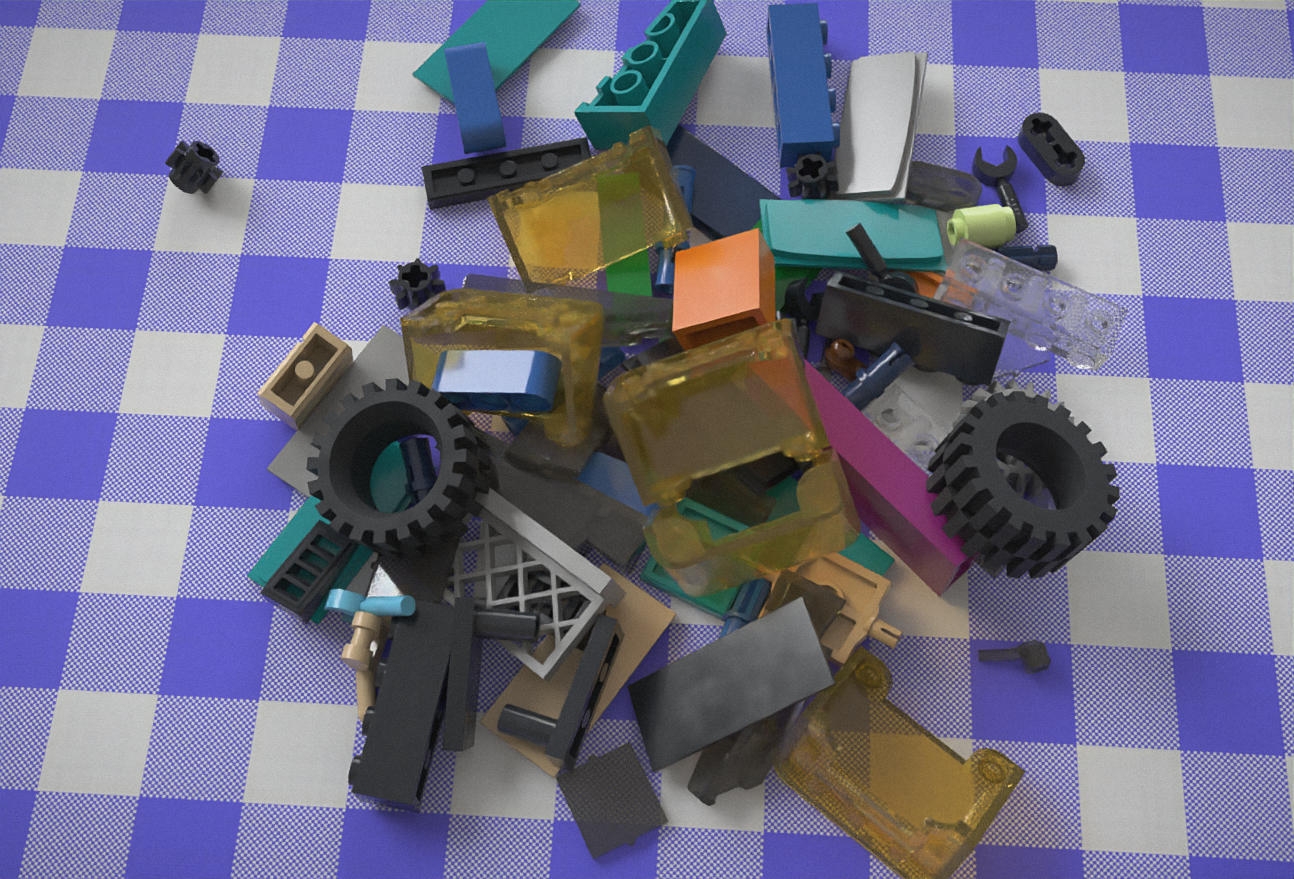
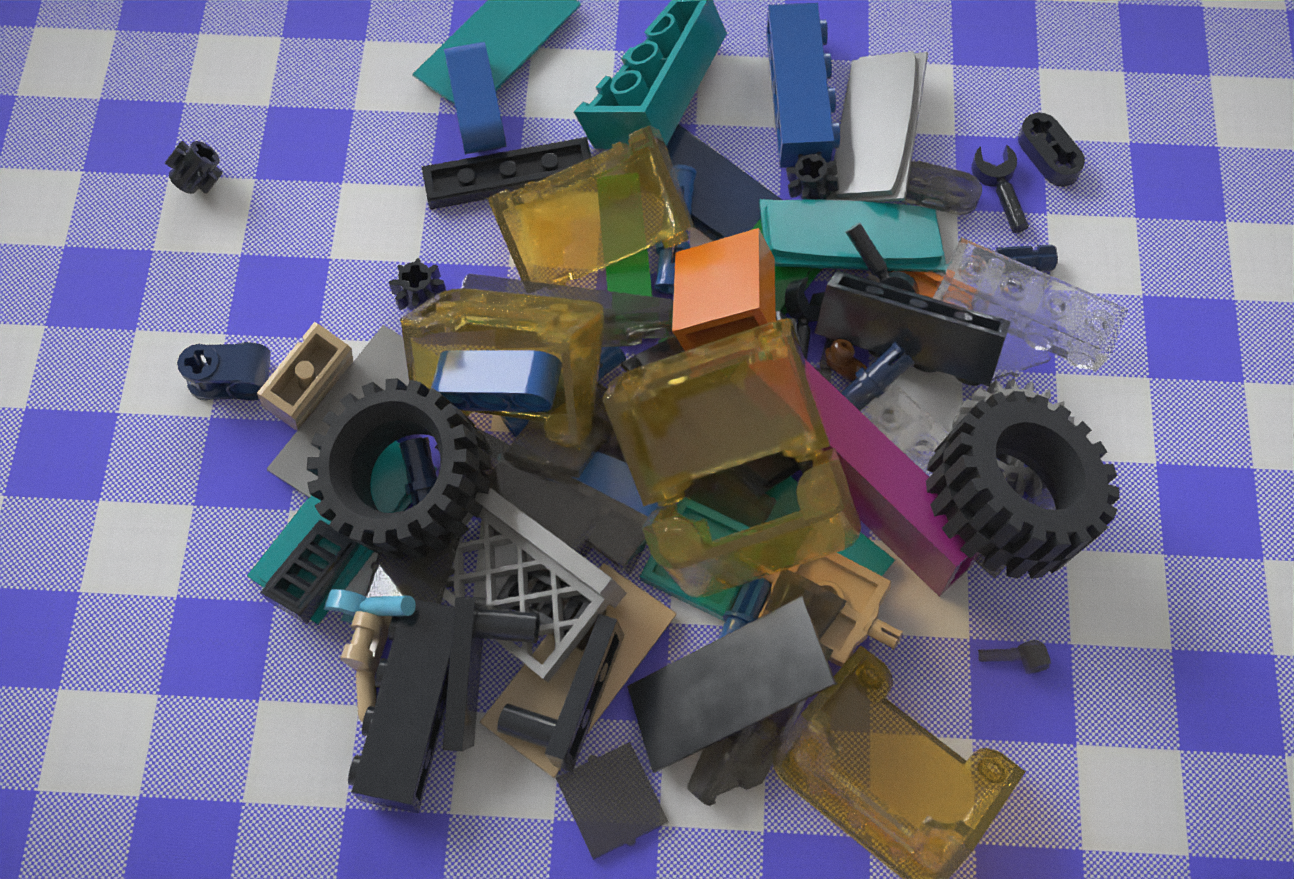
(230, 370): none -> dark blue piece
(984, 225): yellowish green brick -> none

